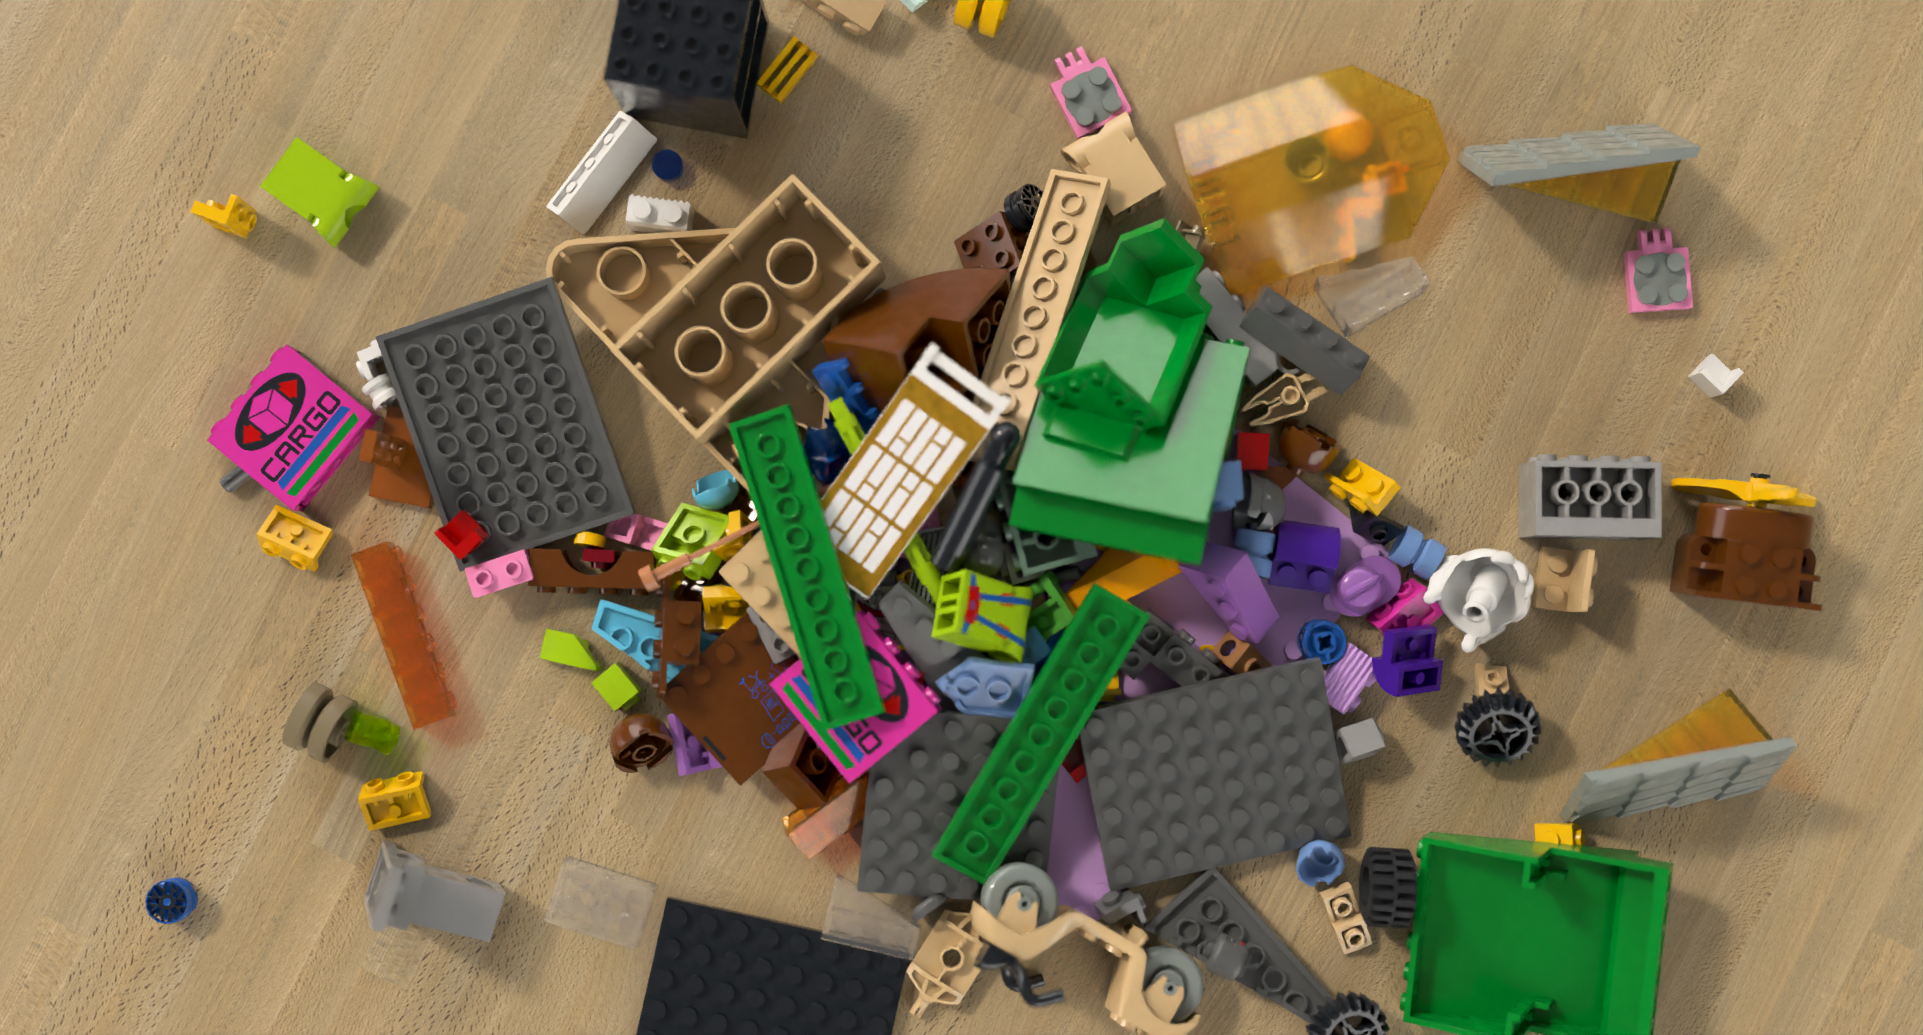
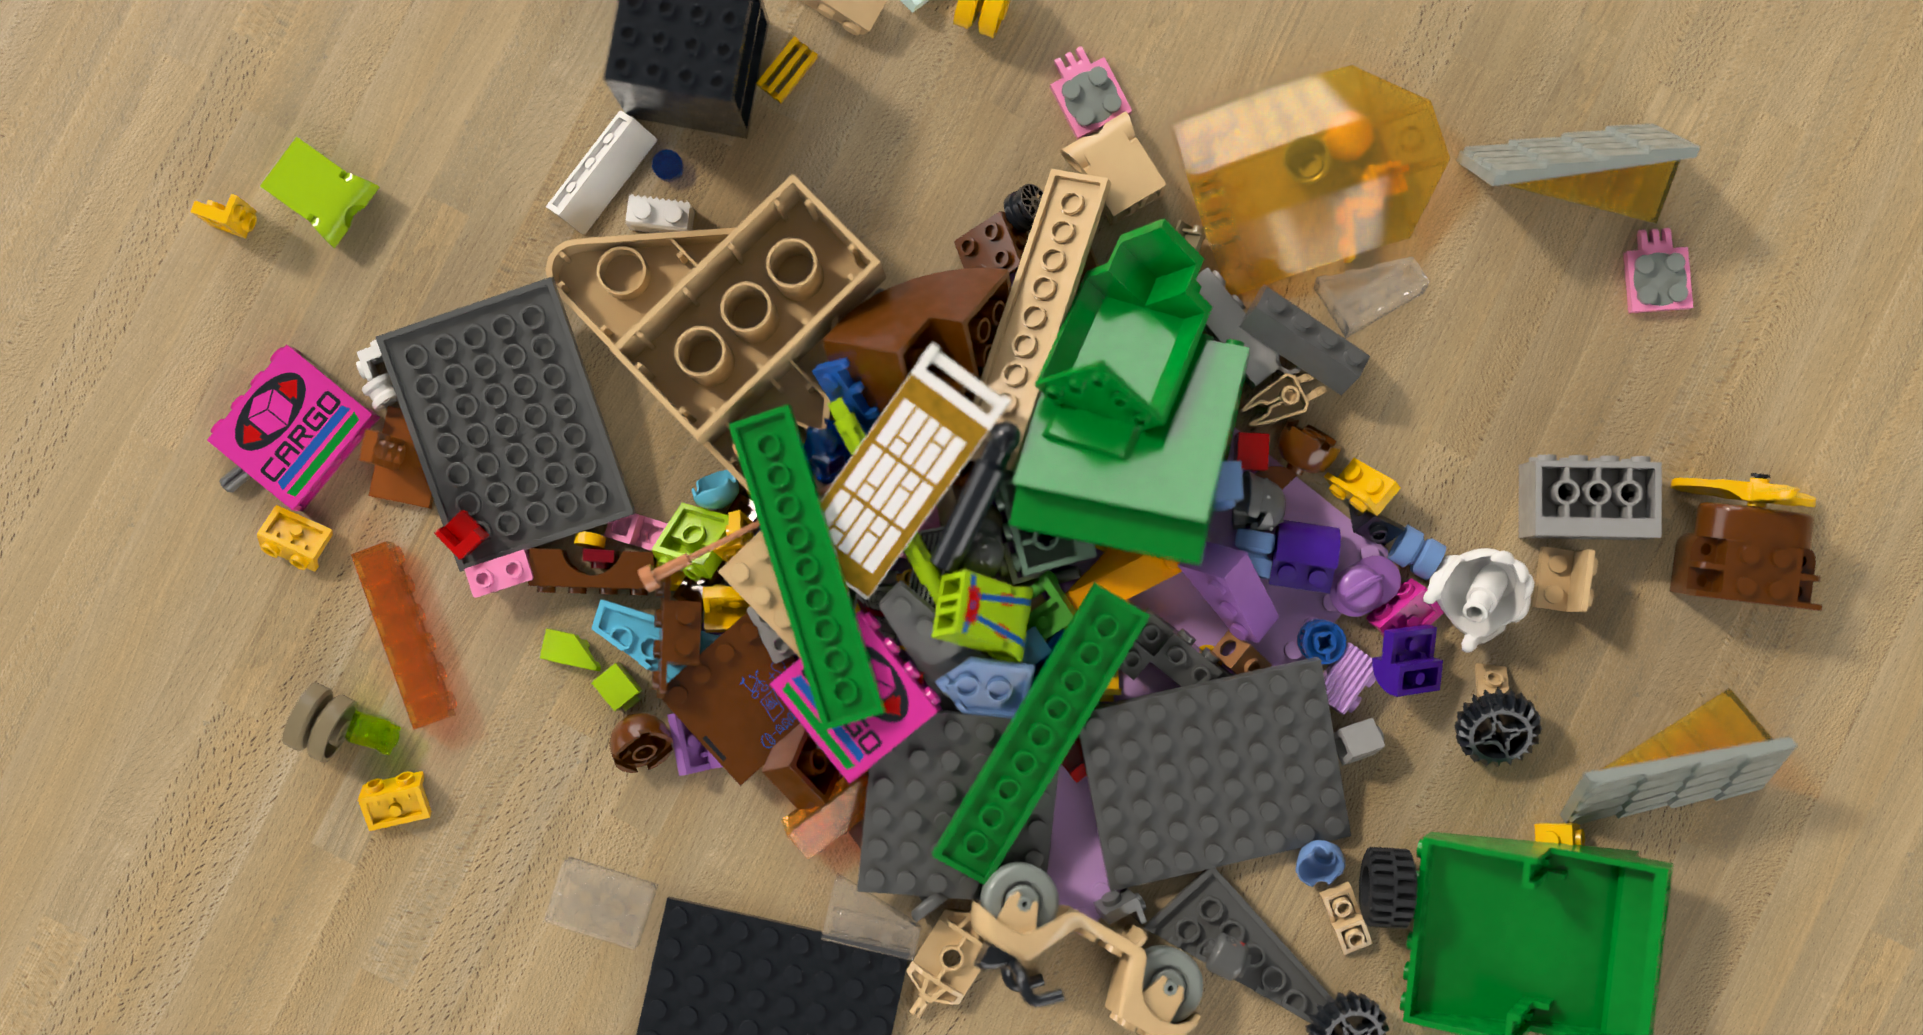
(171, 900): blue wheel -> none
(411, 892): light grey brick -> none
(1714, 376): white panel -> none

